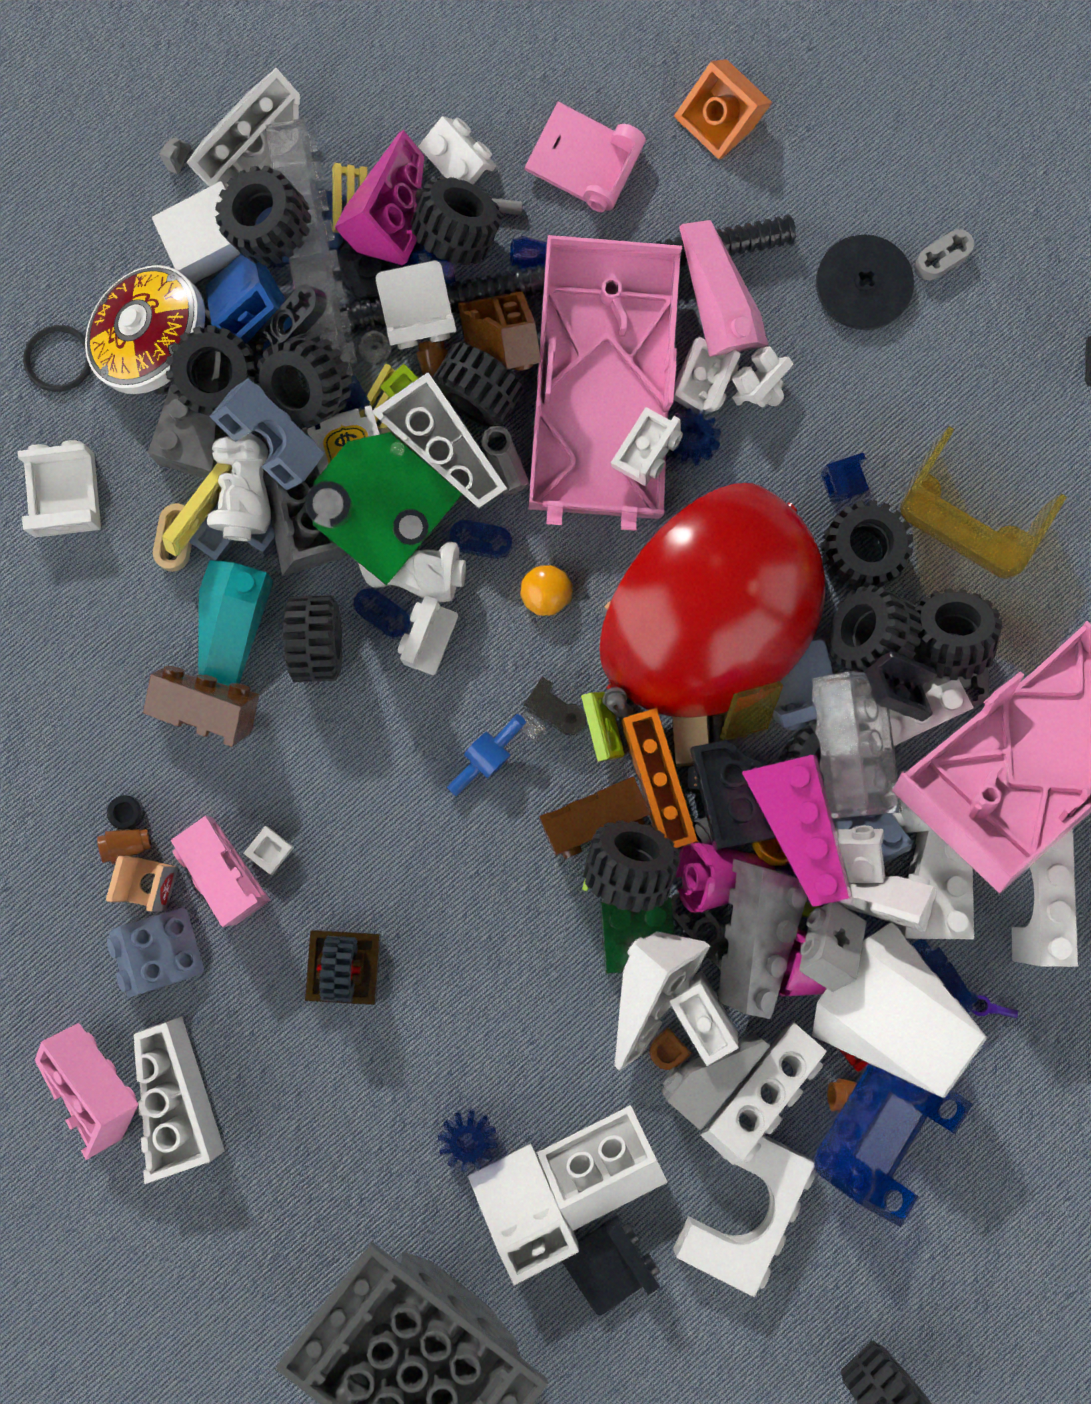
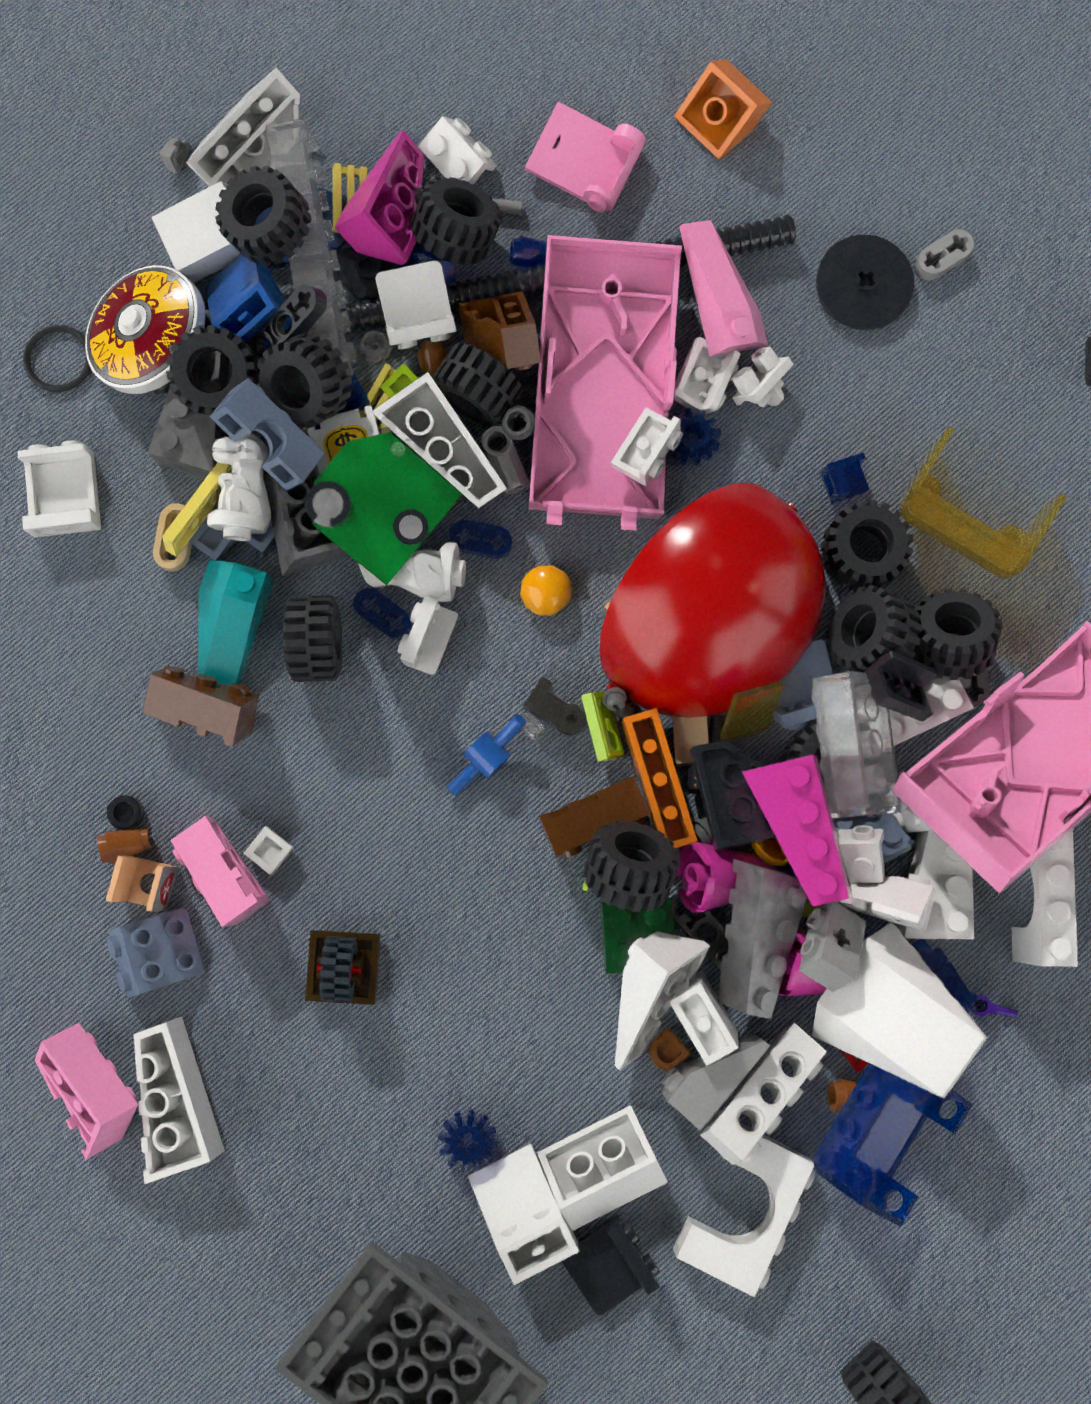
(513, 418): none -> dark grey cone

